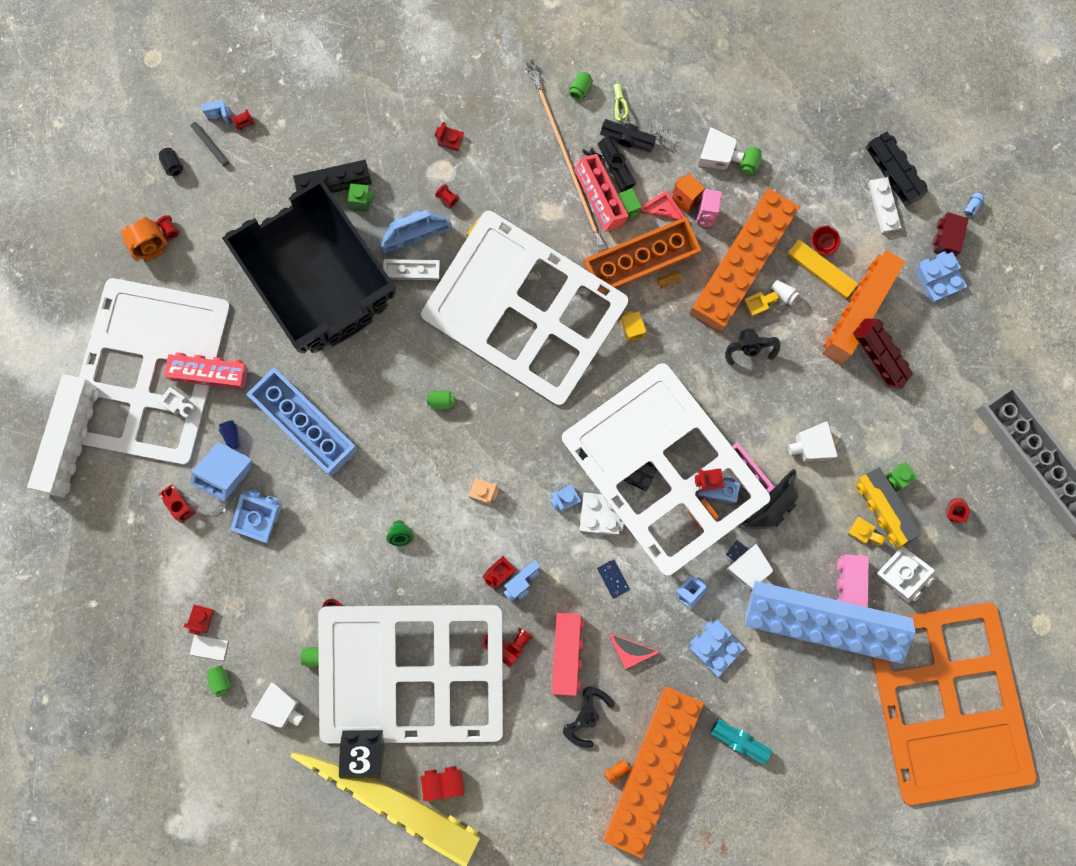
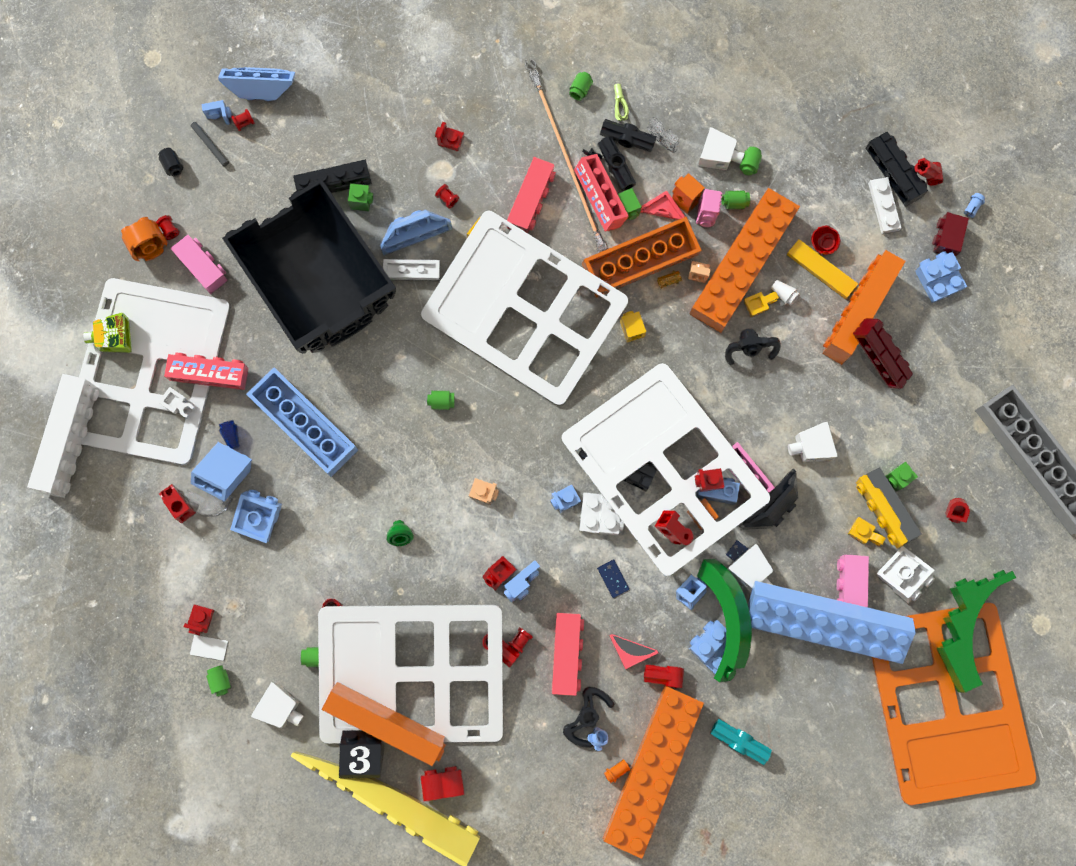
(110, 334): none -> torso
(200, 263): none -> bright pink brick
(256, 82): none -> light blue wedge
(384, 724): none -> orange brick
(531, 194): none -> coral brick
(598, 738): none -> light blue plate
(669, 675): none -> red piece
(673, 529): none -> red leg
(699, 271): none -> light nougat bracket
(736, 199): none -> bright green brick
(736, 617): none -> green arch
(930, 170): none -> red piece
(958, 653): none -> green arch

